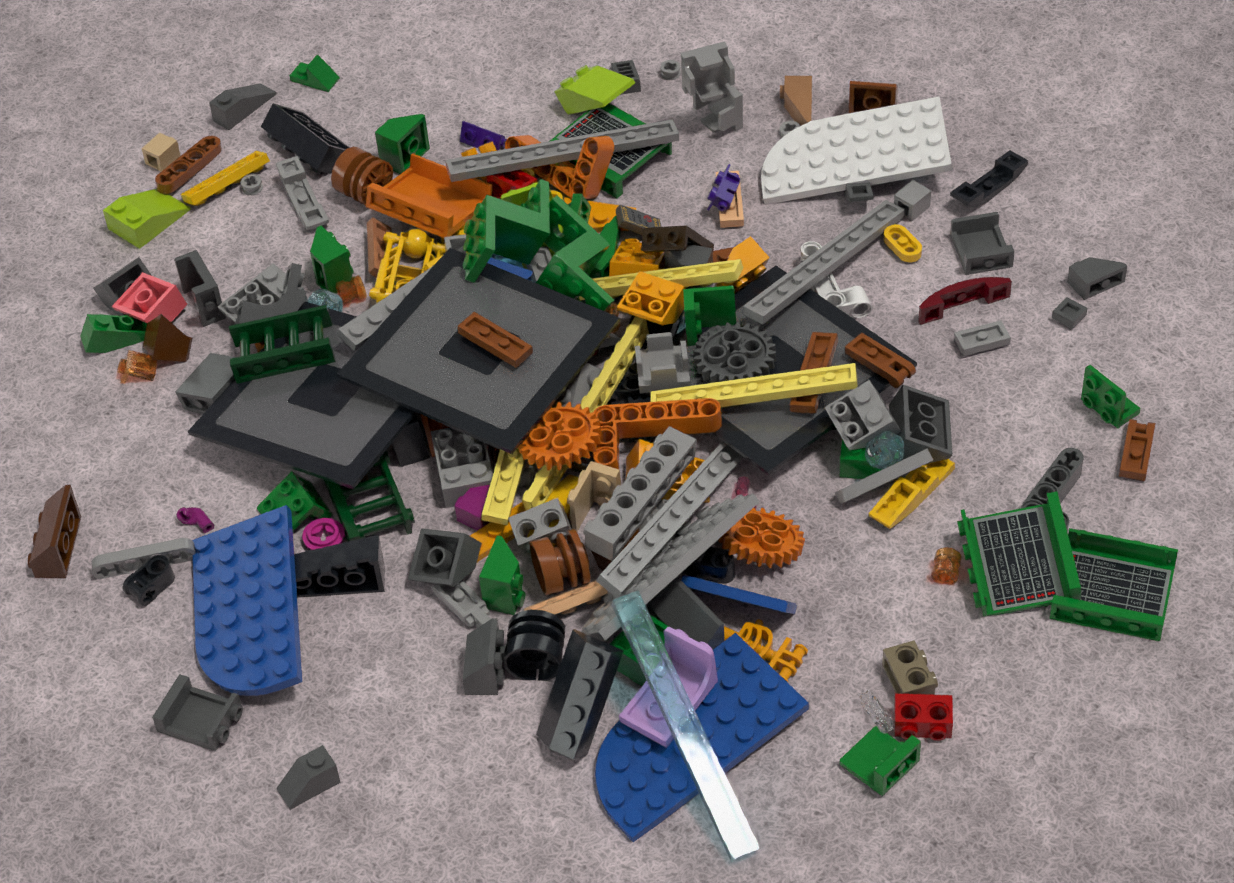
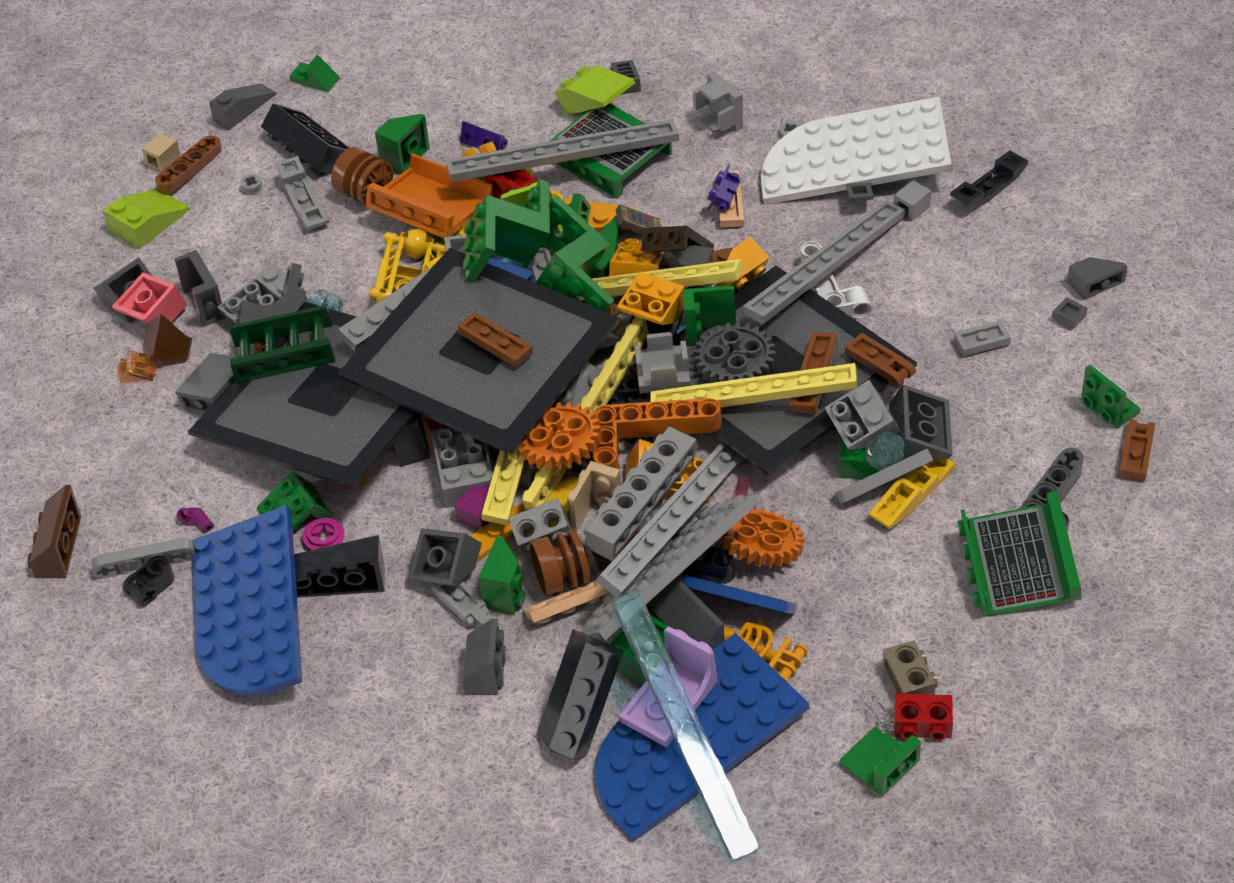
(111, 332): green slope -> none
(197, 714): dark grey panel -> none
(232, 174): yellow plate -> none
(308, 777): dark grey slope -> none
(329, 260): green slope -> none
(349, 513): dark green fence -> none
(350, 290): clear orange wheel -> none
(376, 245): nougat plate -> none
(534, 643): black wheel -> none
(583, 178): orange beam -> none
(670, 70): light grey bush -> none
(706, 70): light grey panel -> none
(798, 97): medium nougat slope -> none
(871, 95): dark orange slope -> none
(906, 245): yellow plate -> none
(946, 570): clear orange wheel -> none
(959, 293): dark red slope -> none
(981, 243): dark grey panel -> none
(1121, 585): panel -> none

